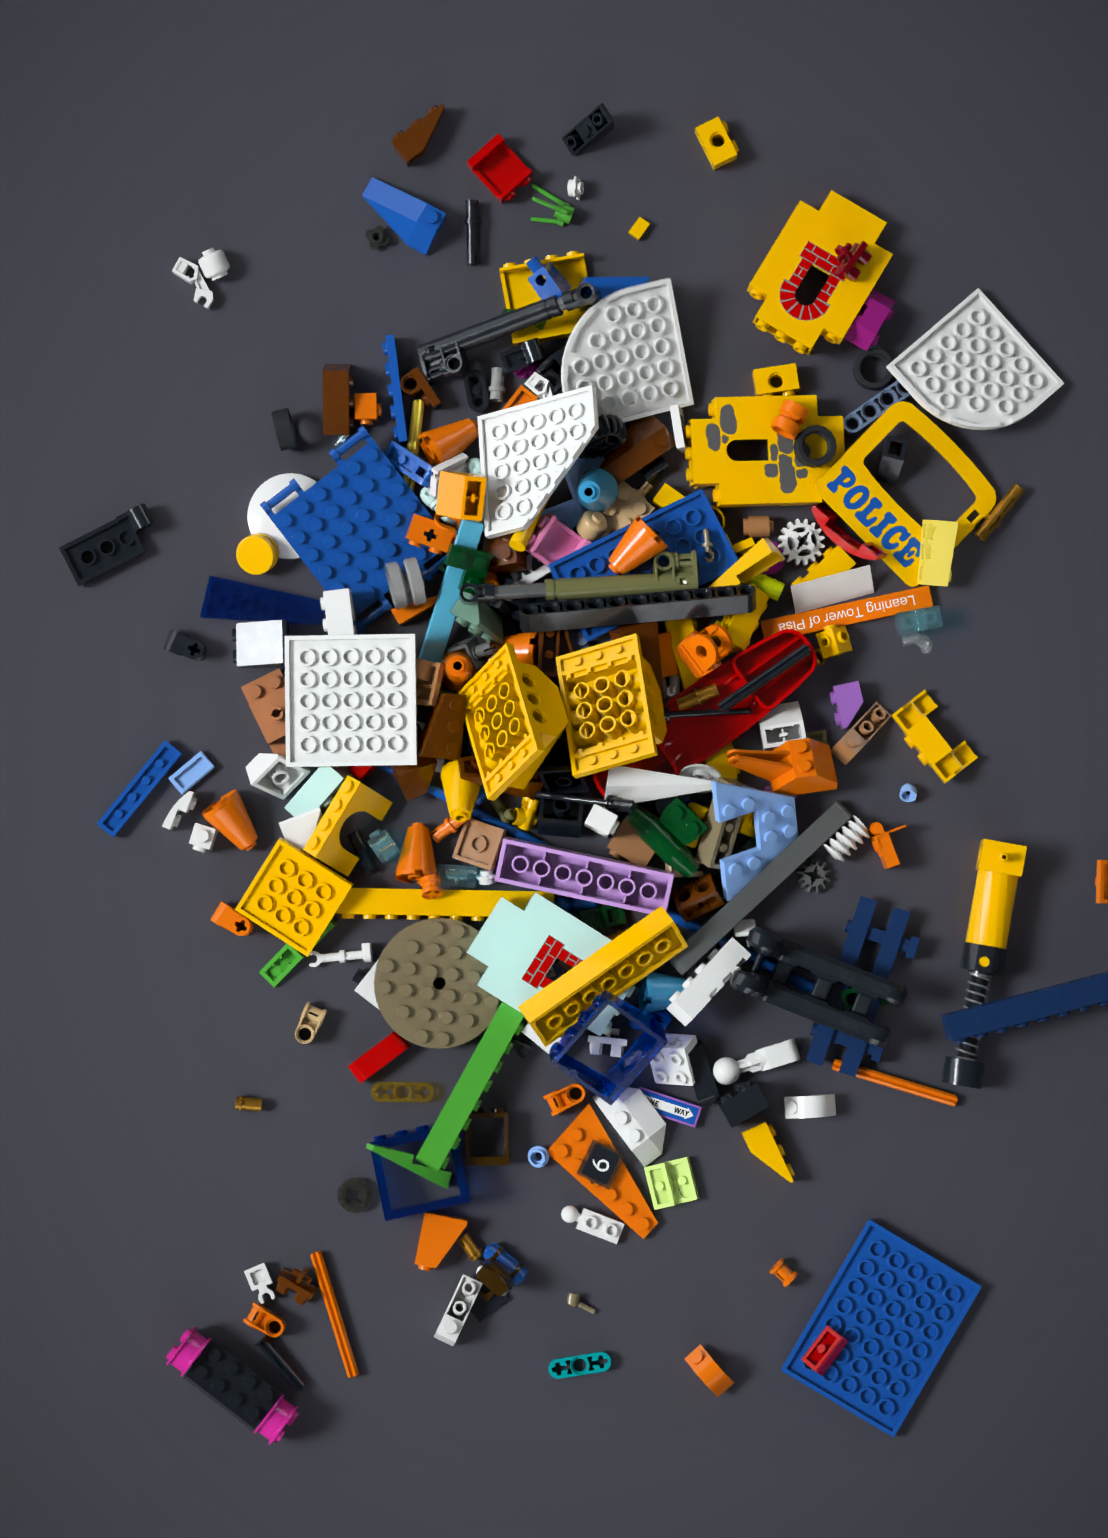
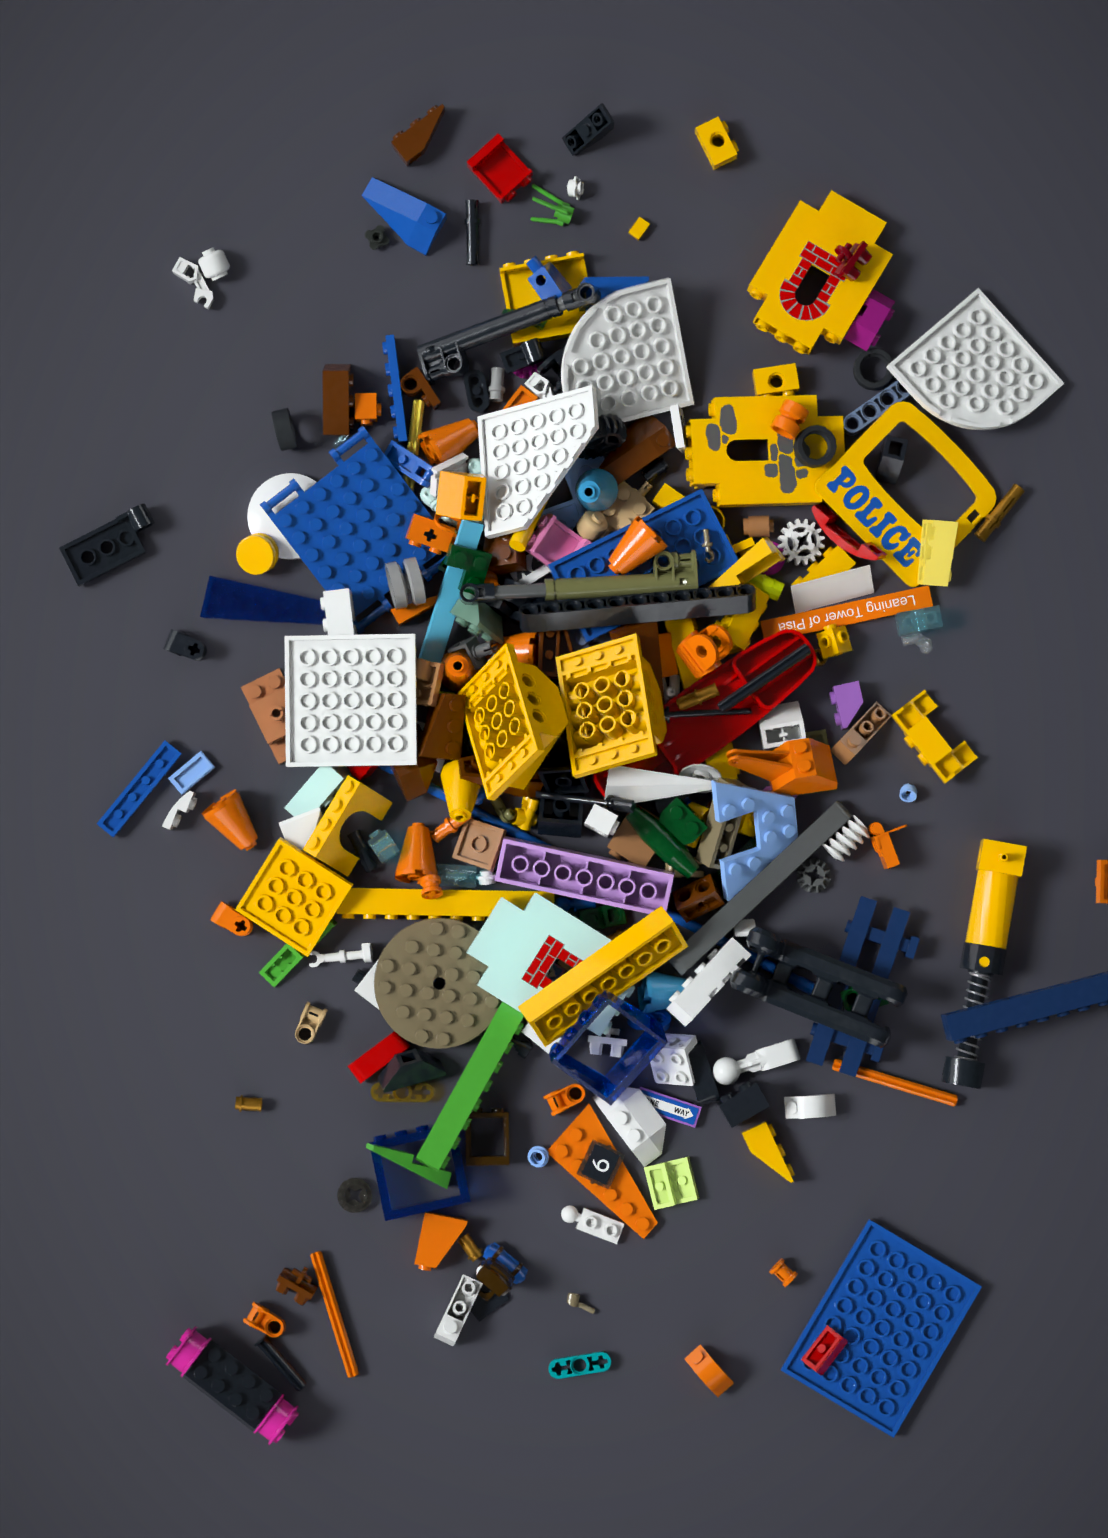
(203, 837): white brick -> none
(259, 1279): white plate -> none
(260, 643): slope -> none
(272, 776): white slope -> none
(409, 1069): none -> black slope

